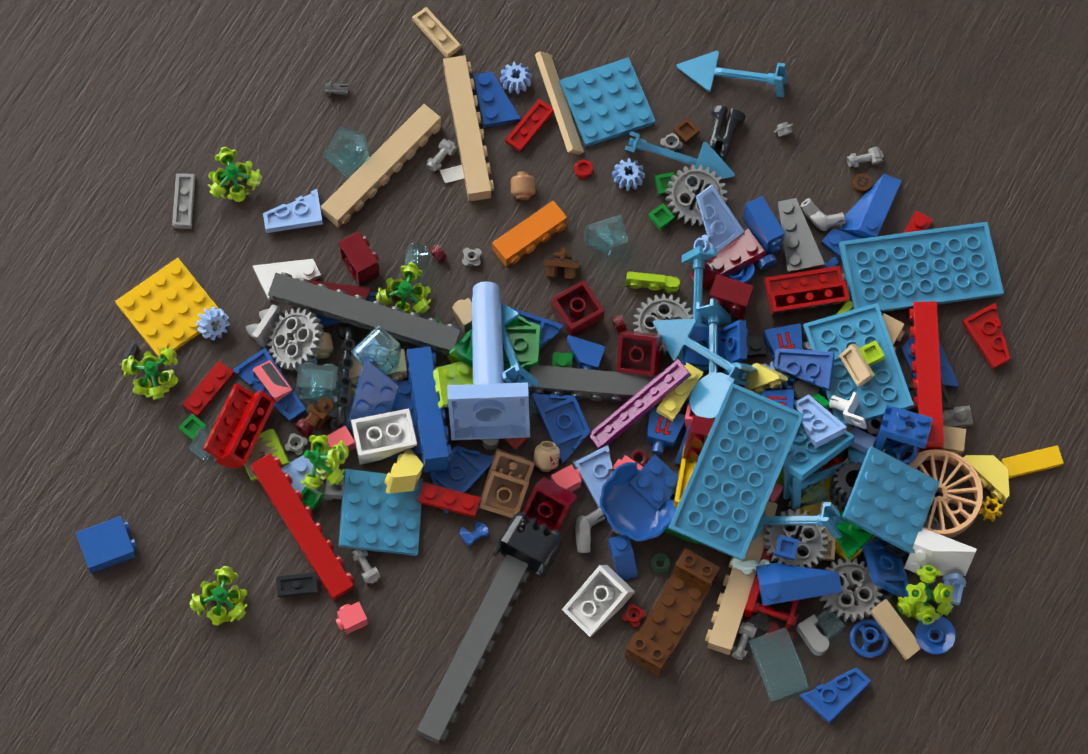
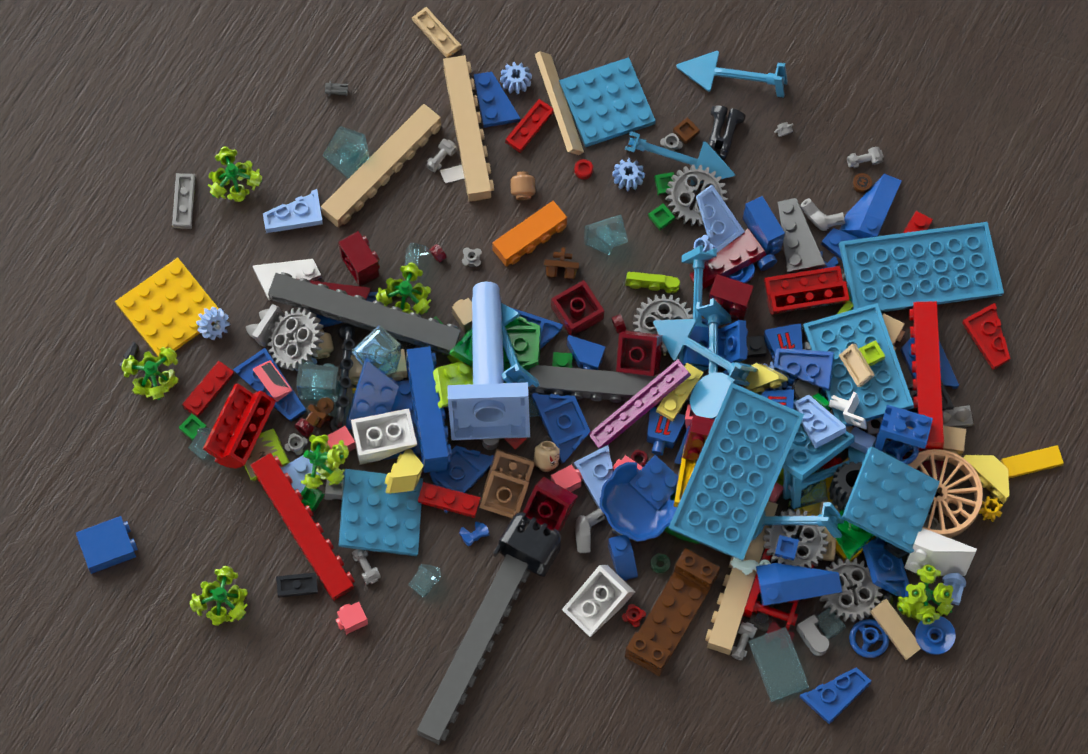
(425, 579): none -> clear light blue tile

